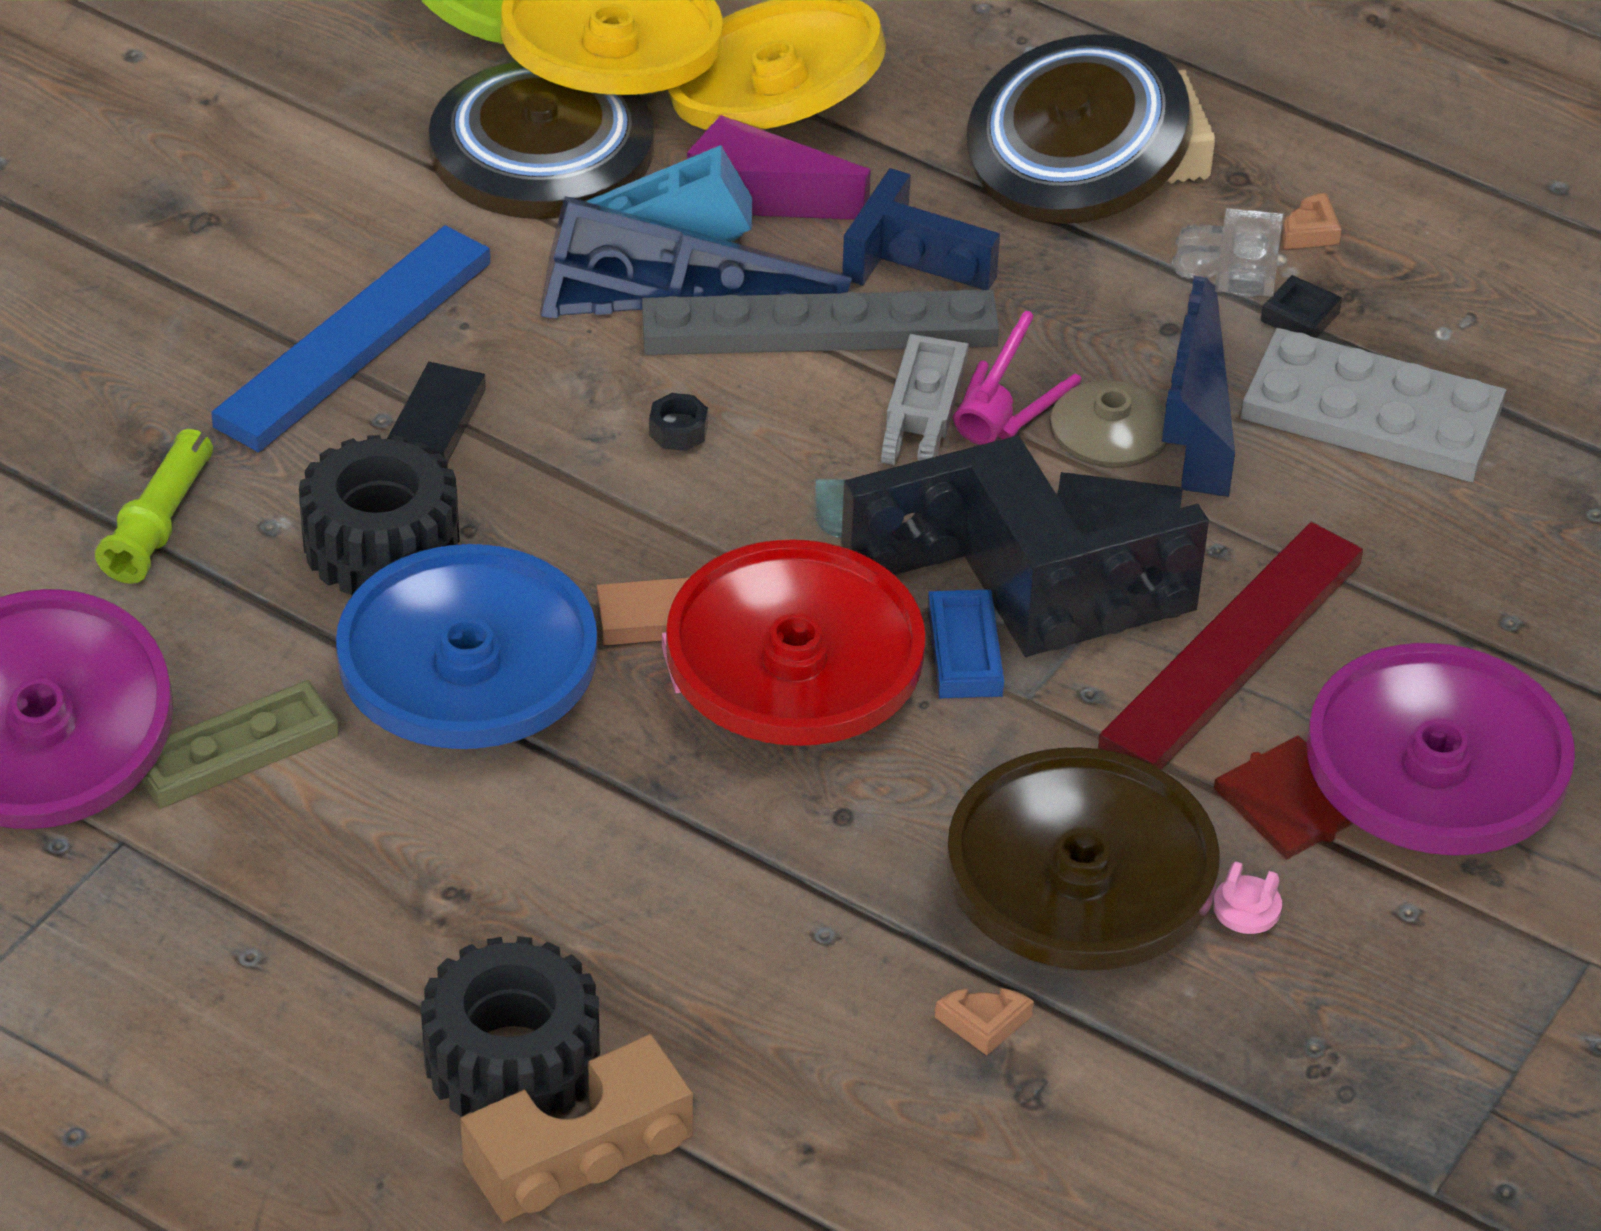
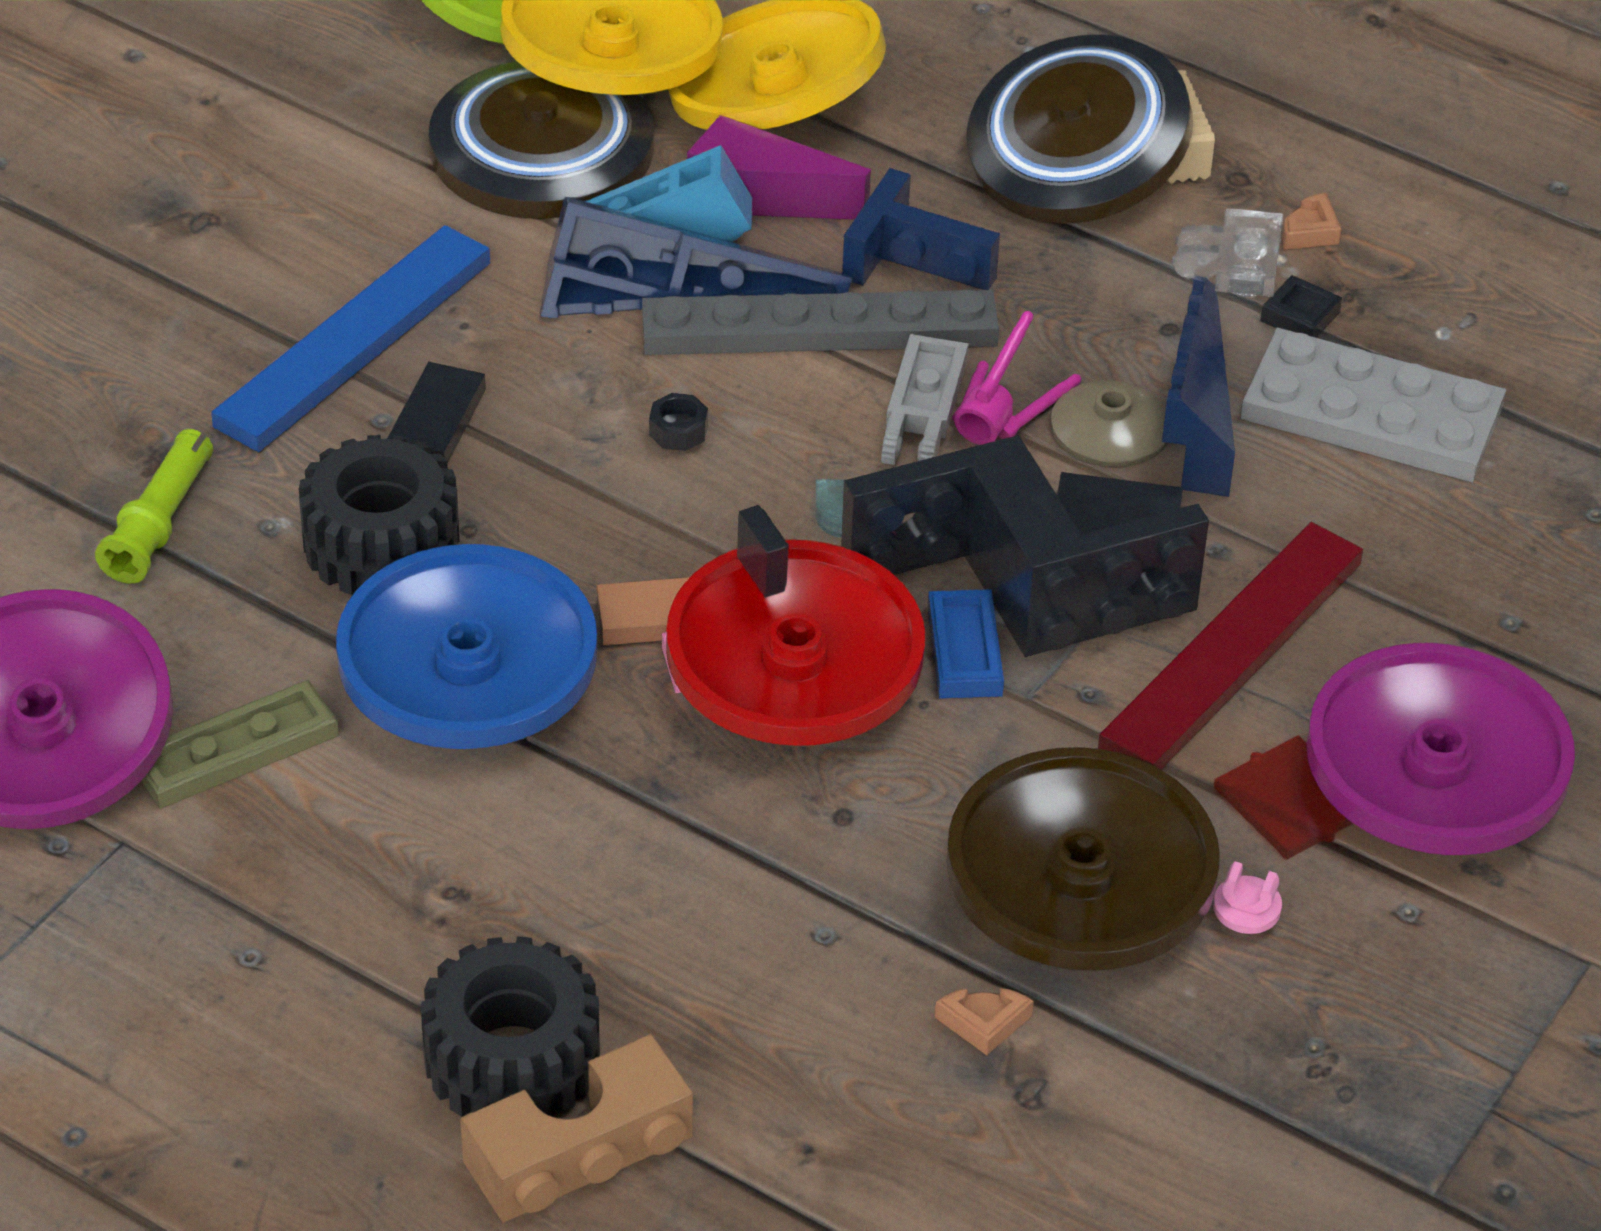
(762, 550): none -> black tile

